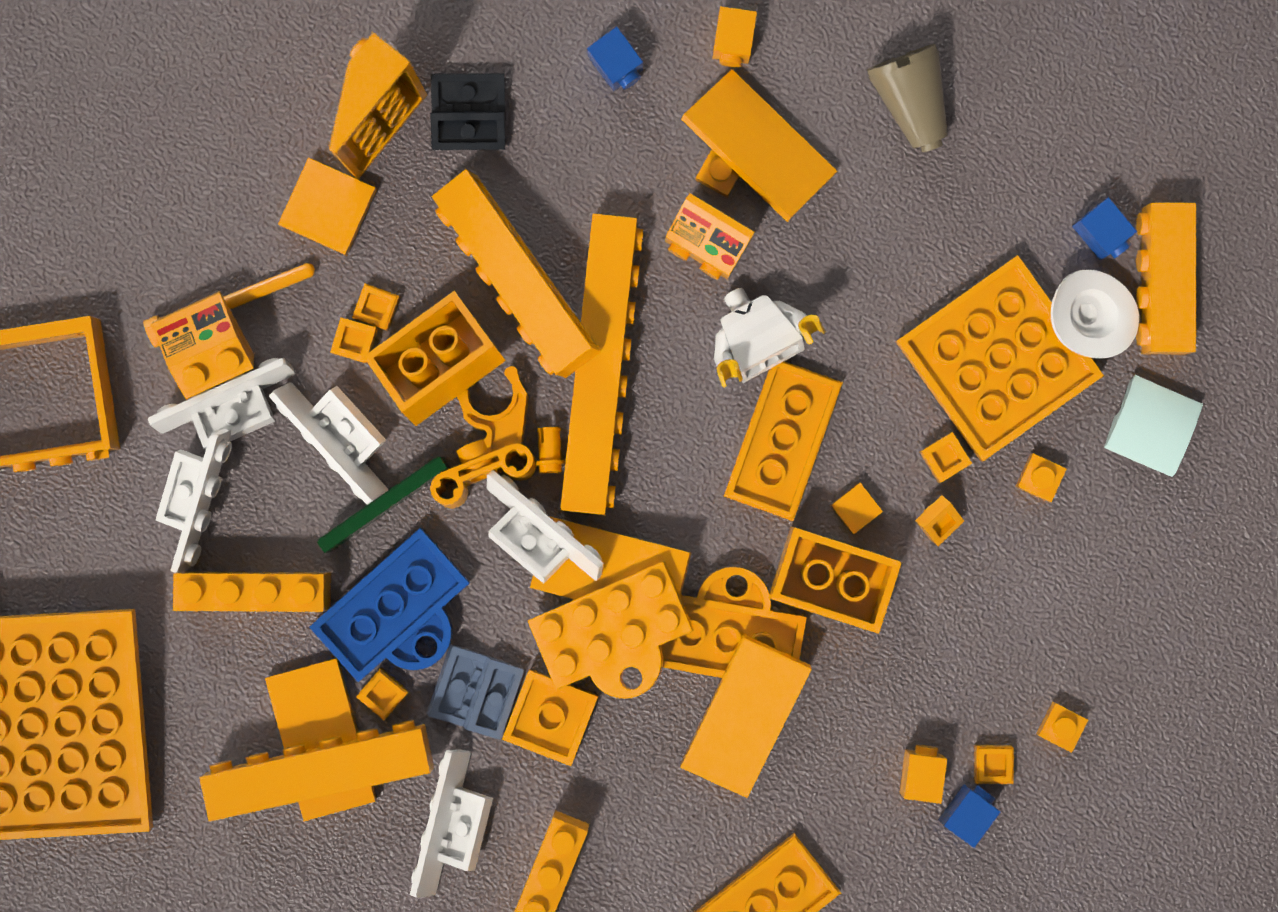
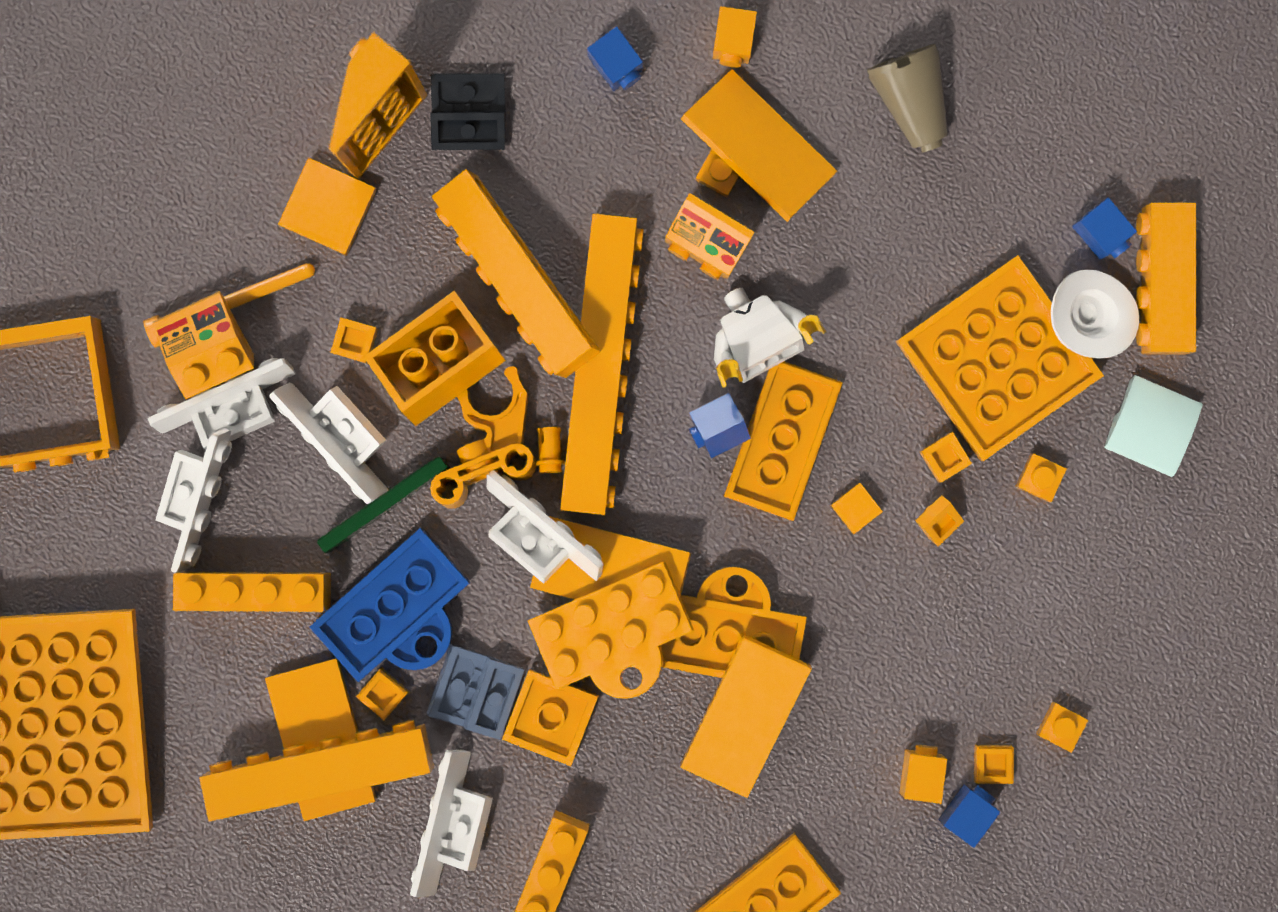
(376, 307): light orange tile -> none
(718, 426): none -> brick
(834, 579): light orange brick -> none

